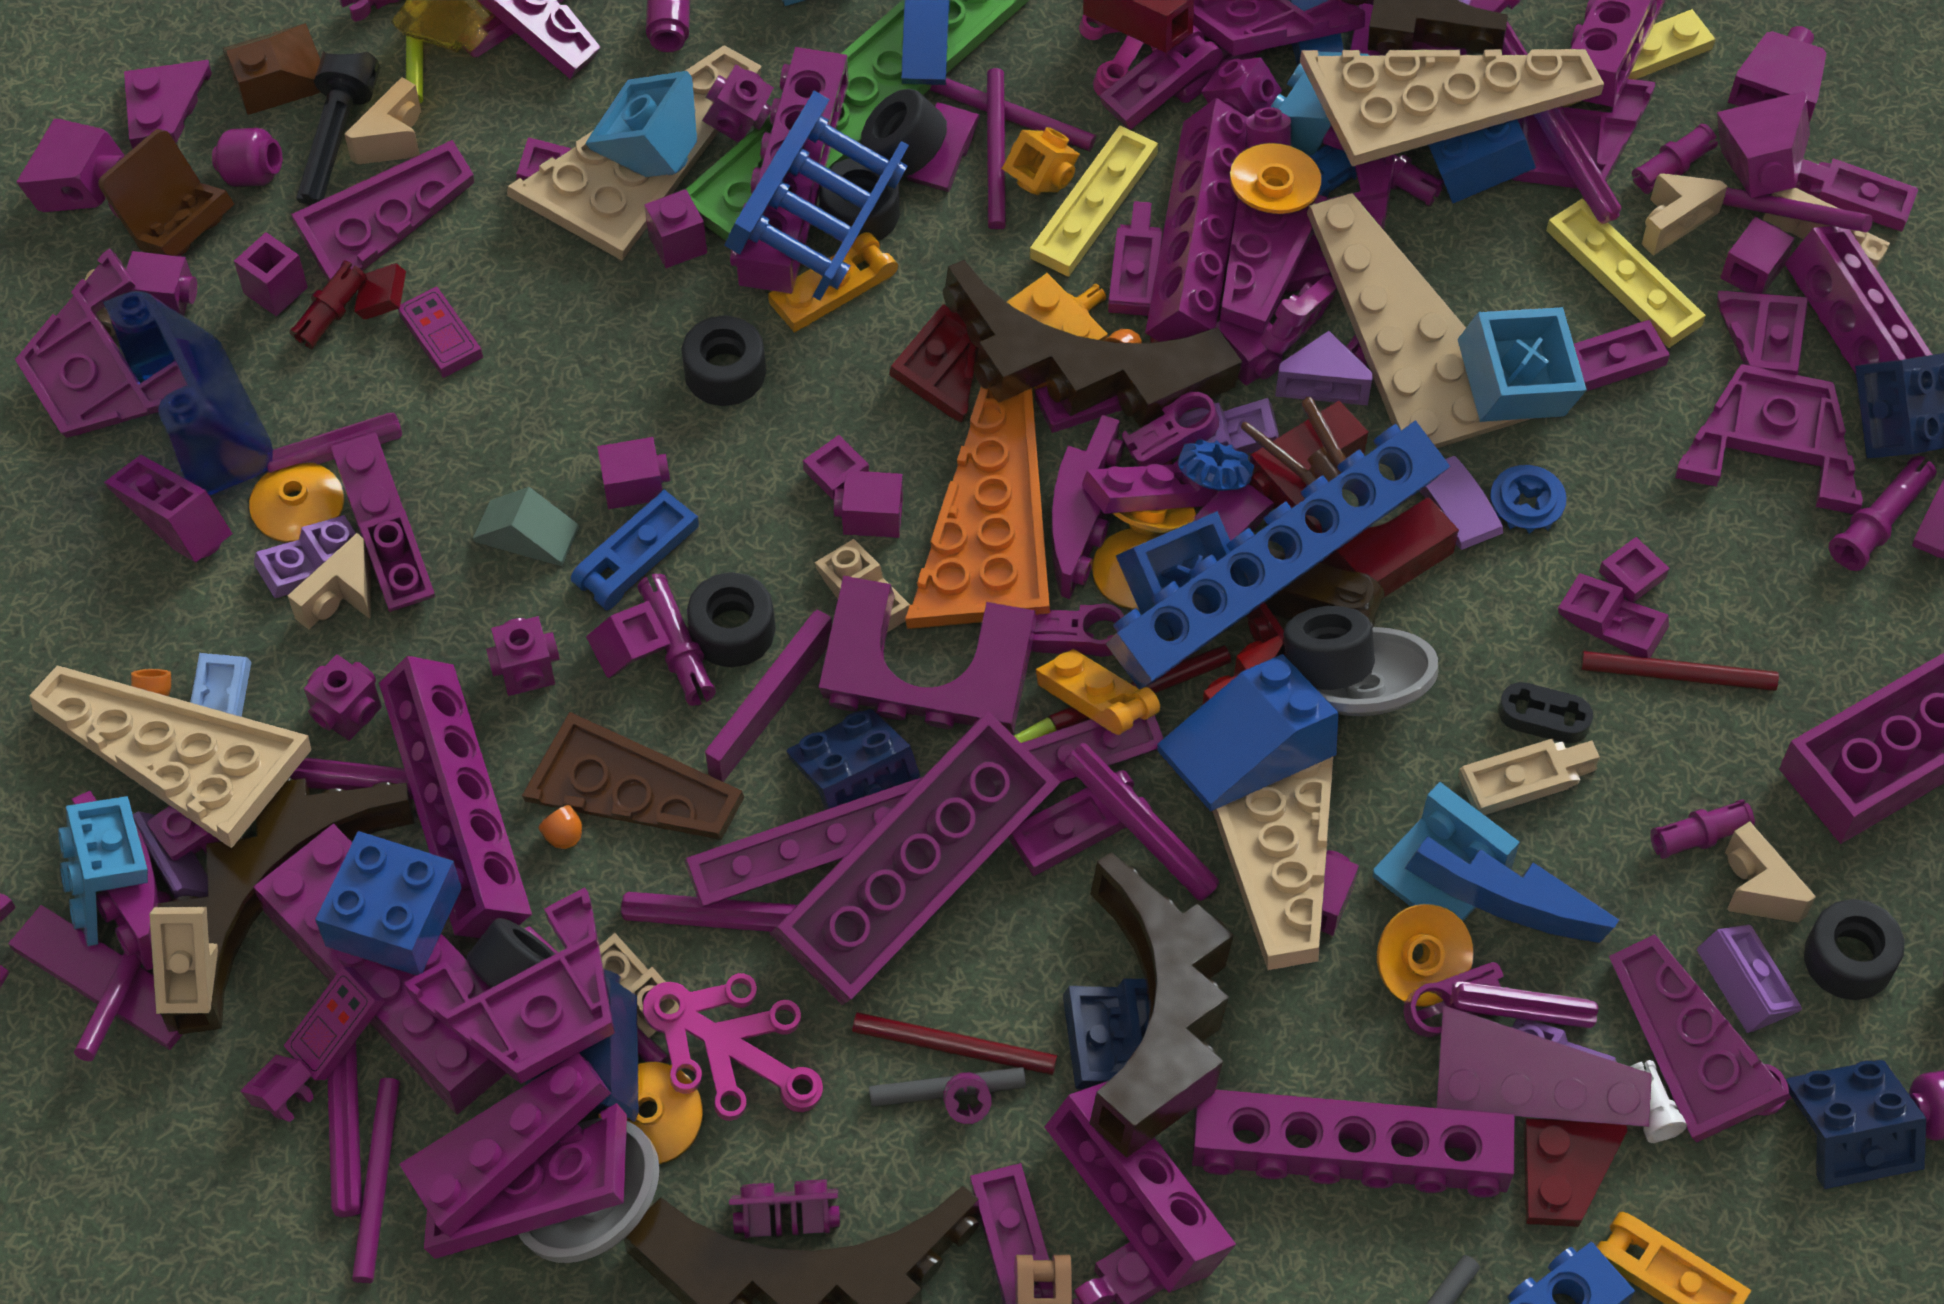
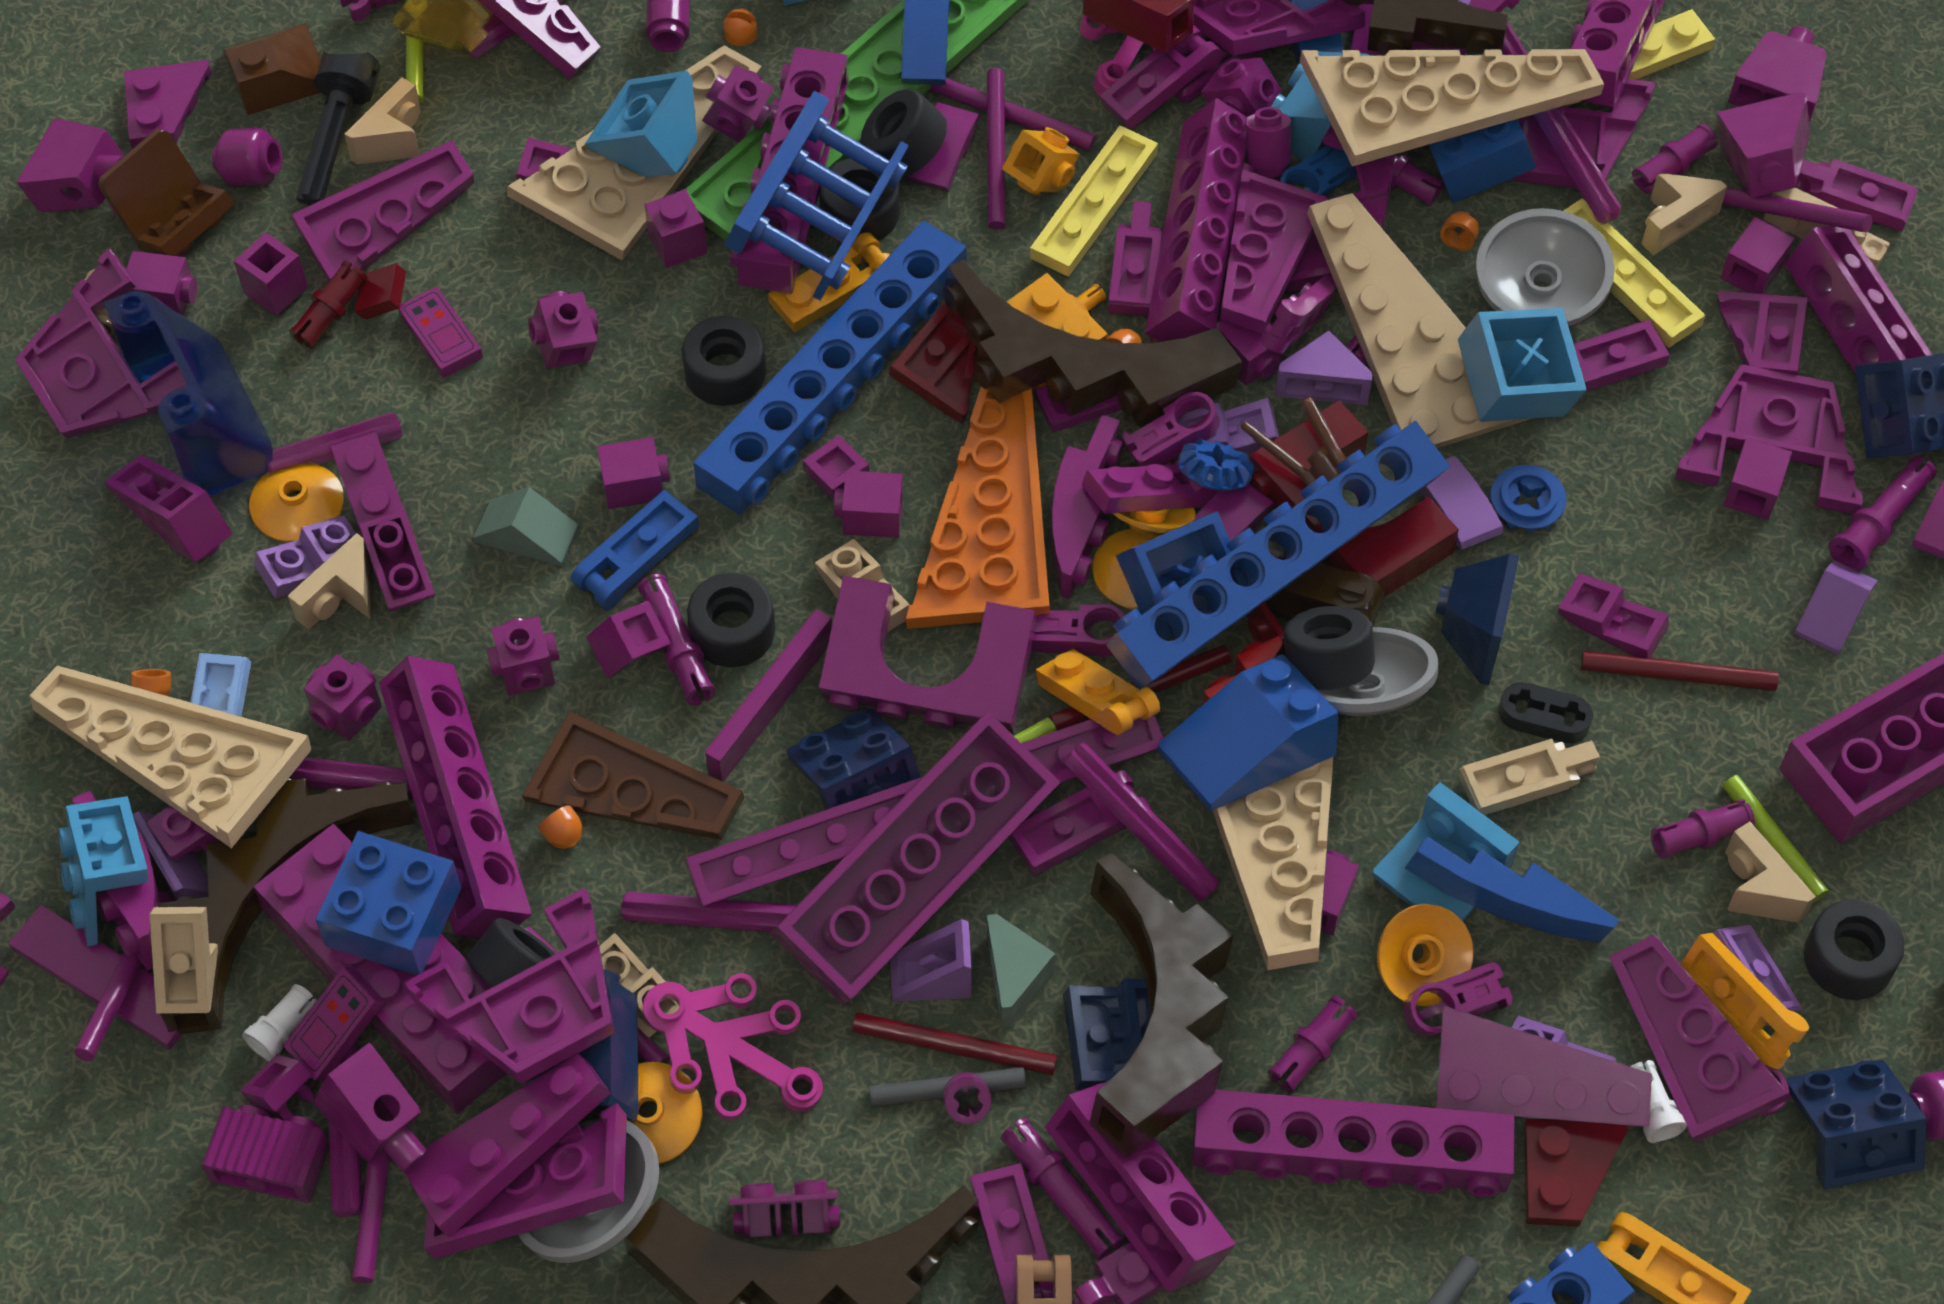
(266, 1153): none -> magenta brick
(272, 1031): none -> white pin
(371, 1108): none -> magenta torso
(564, 329): none -> magenta brick
(740, 27): none -> orange hinge
(907, 280): none -> blue brick
(934, 966): none -> medium lavender slope
(1018, 967): none -> sand green slope
(1048, 1171): none -> magenta pin
(1275, 178): light orange dish -> none
(1312, 1044): none -> magenta pin
(1467, 235): none -> orange hinge
(1477, 611): none -> dark blue slope
(1524, 1004): magenta axle -> none
(1545, 249): none -> light grey dish
(1634, 569): magenta plate -> none
(1744, 1000): none -> light orange plate
(1757, 478): none -> magenta brick
(1774, 835): none -> lime bar
(1835, 606): none -> medium lavender slope

